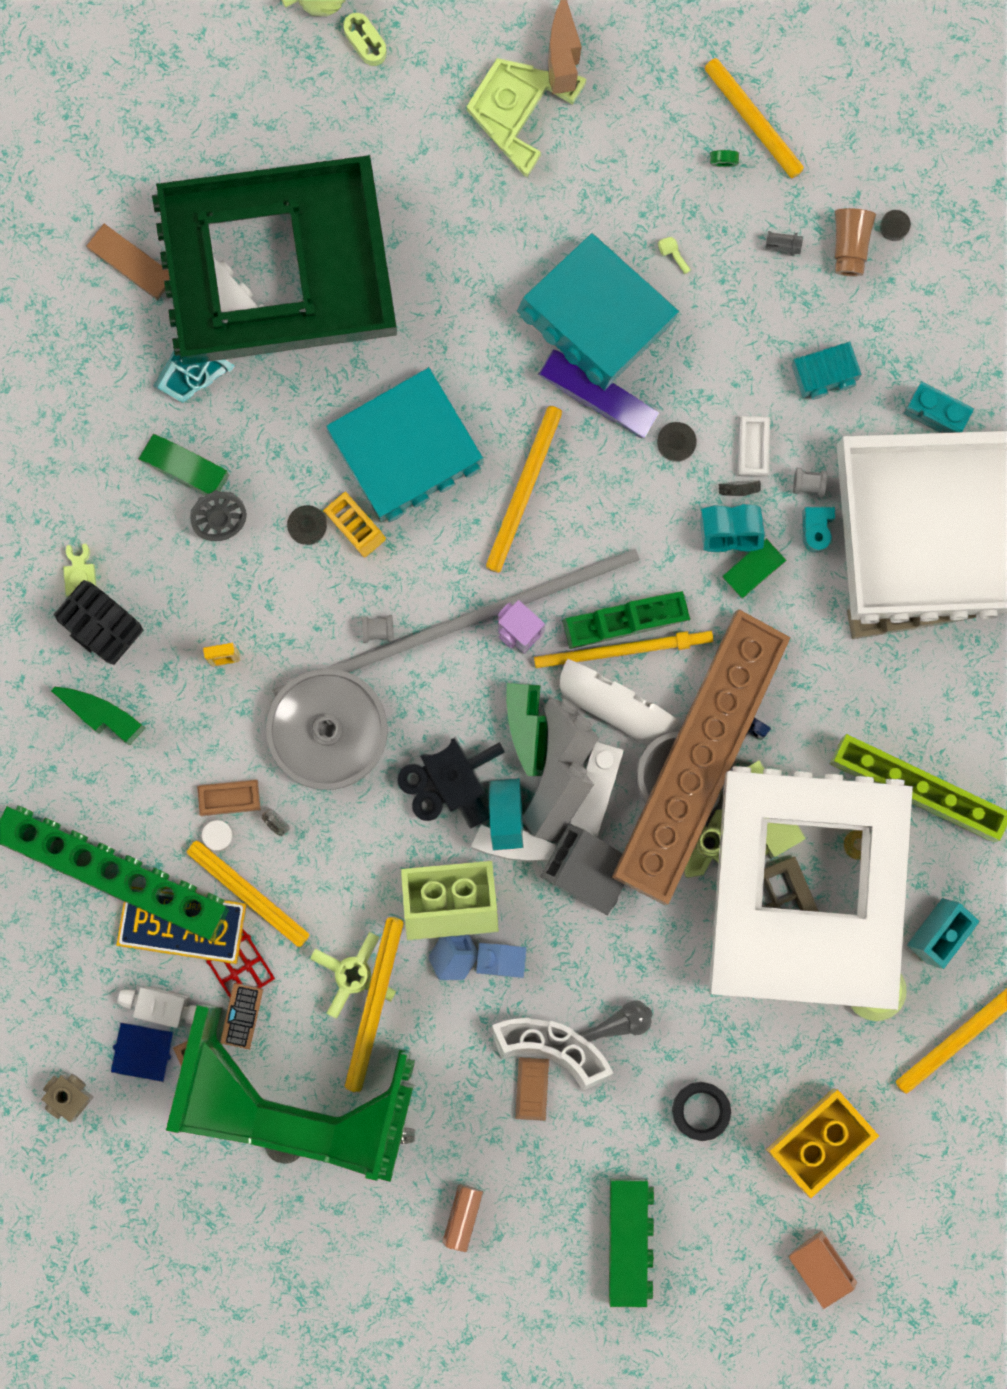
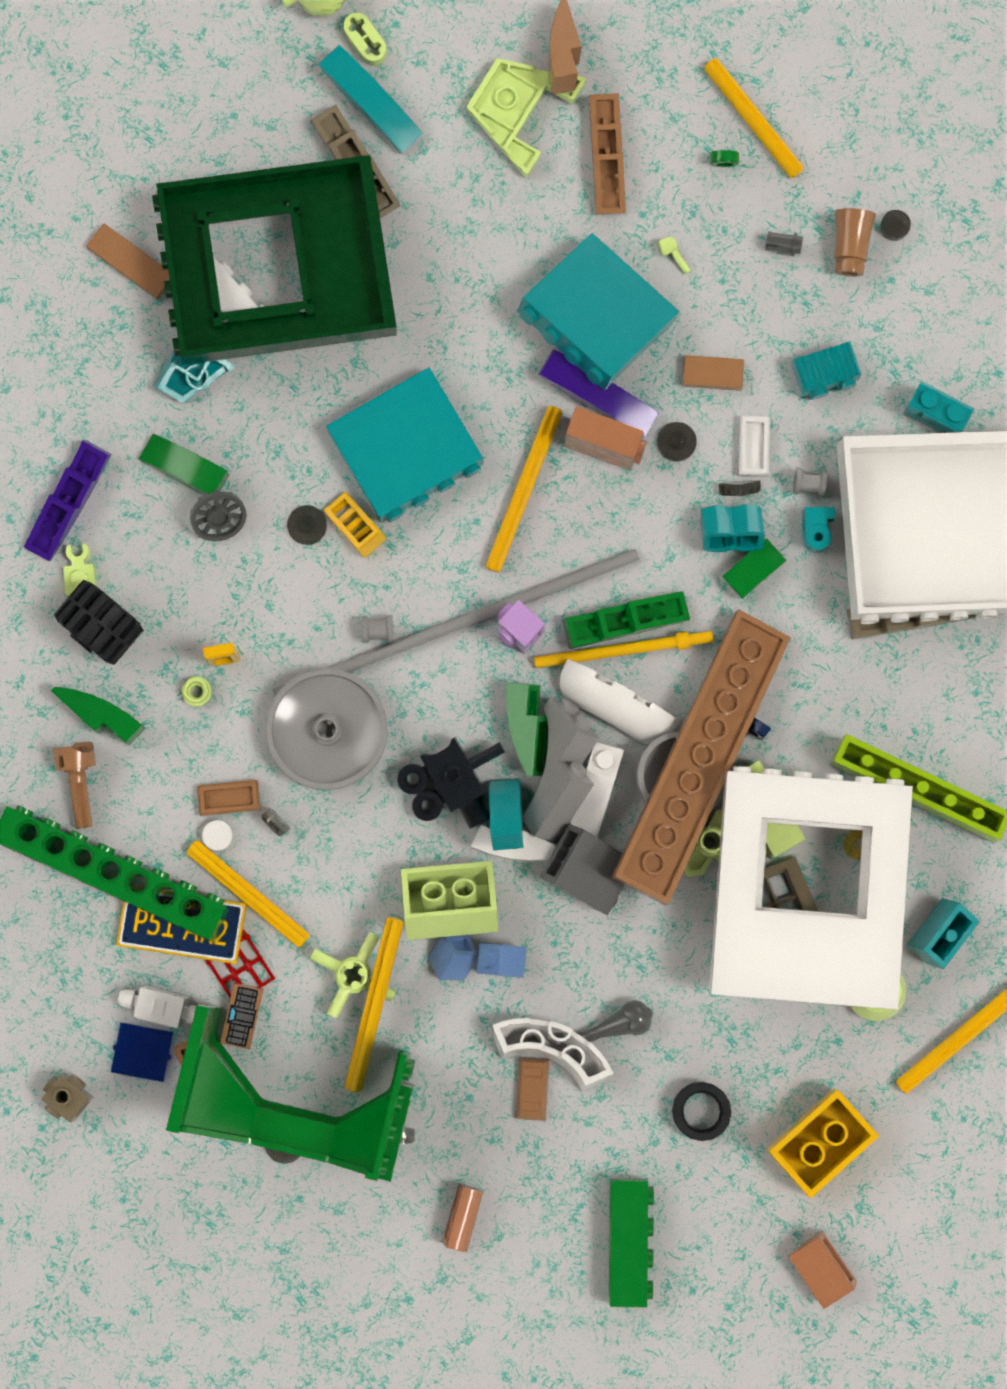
(67, 500): none -> dark purple slope
(75, 761): none -> medium nougat piece
(196, 682): none -> yellowish green plate
(344, 143): none -> dark tan slope
(370, 98): none -> teal slope
(605, 438): none -> nougat brick
(607, 153): none -> medium nougat slope
(713, 373): none -> medium nougat tile

